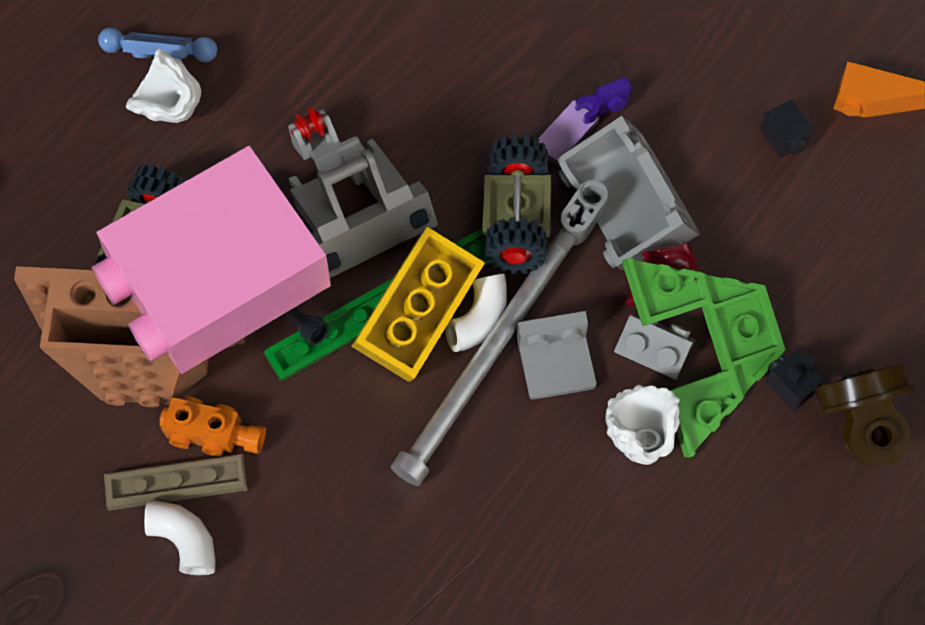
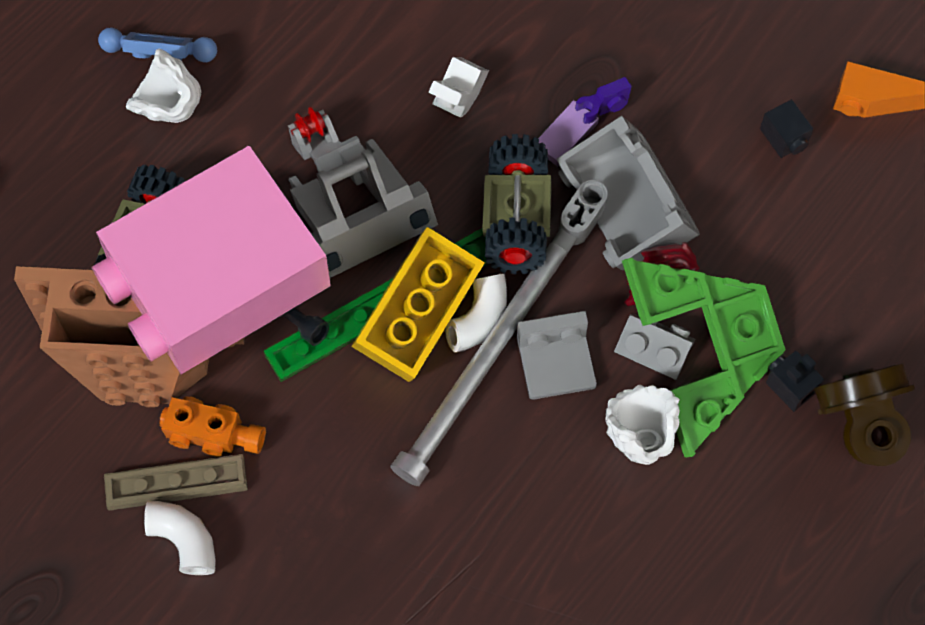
(459, 86): none -> white brick

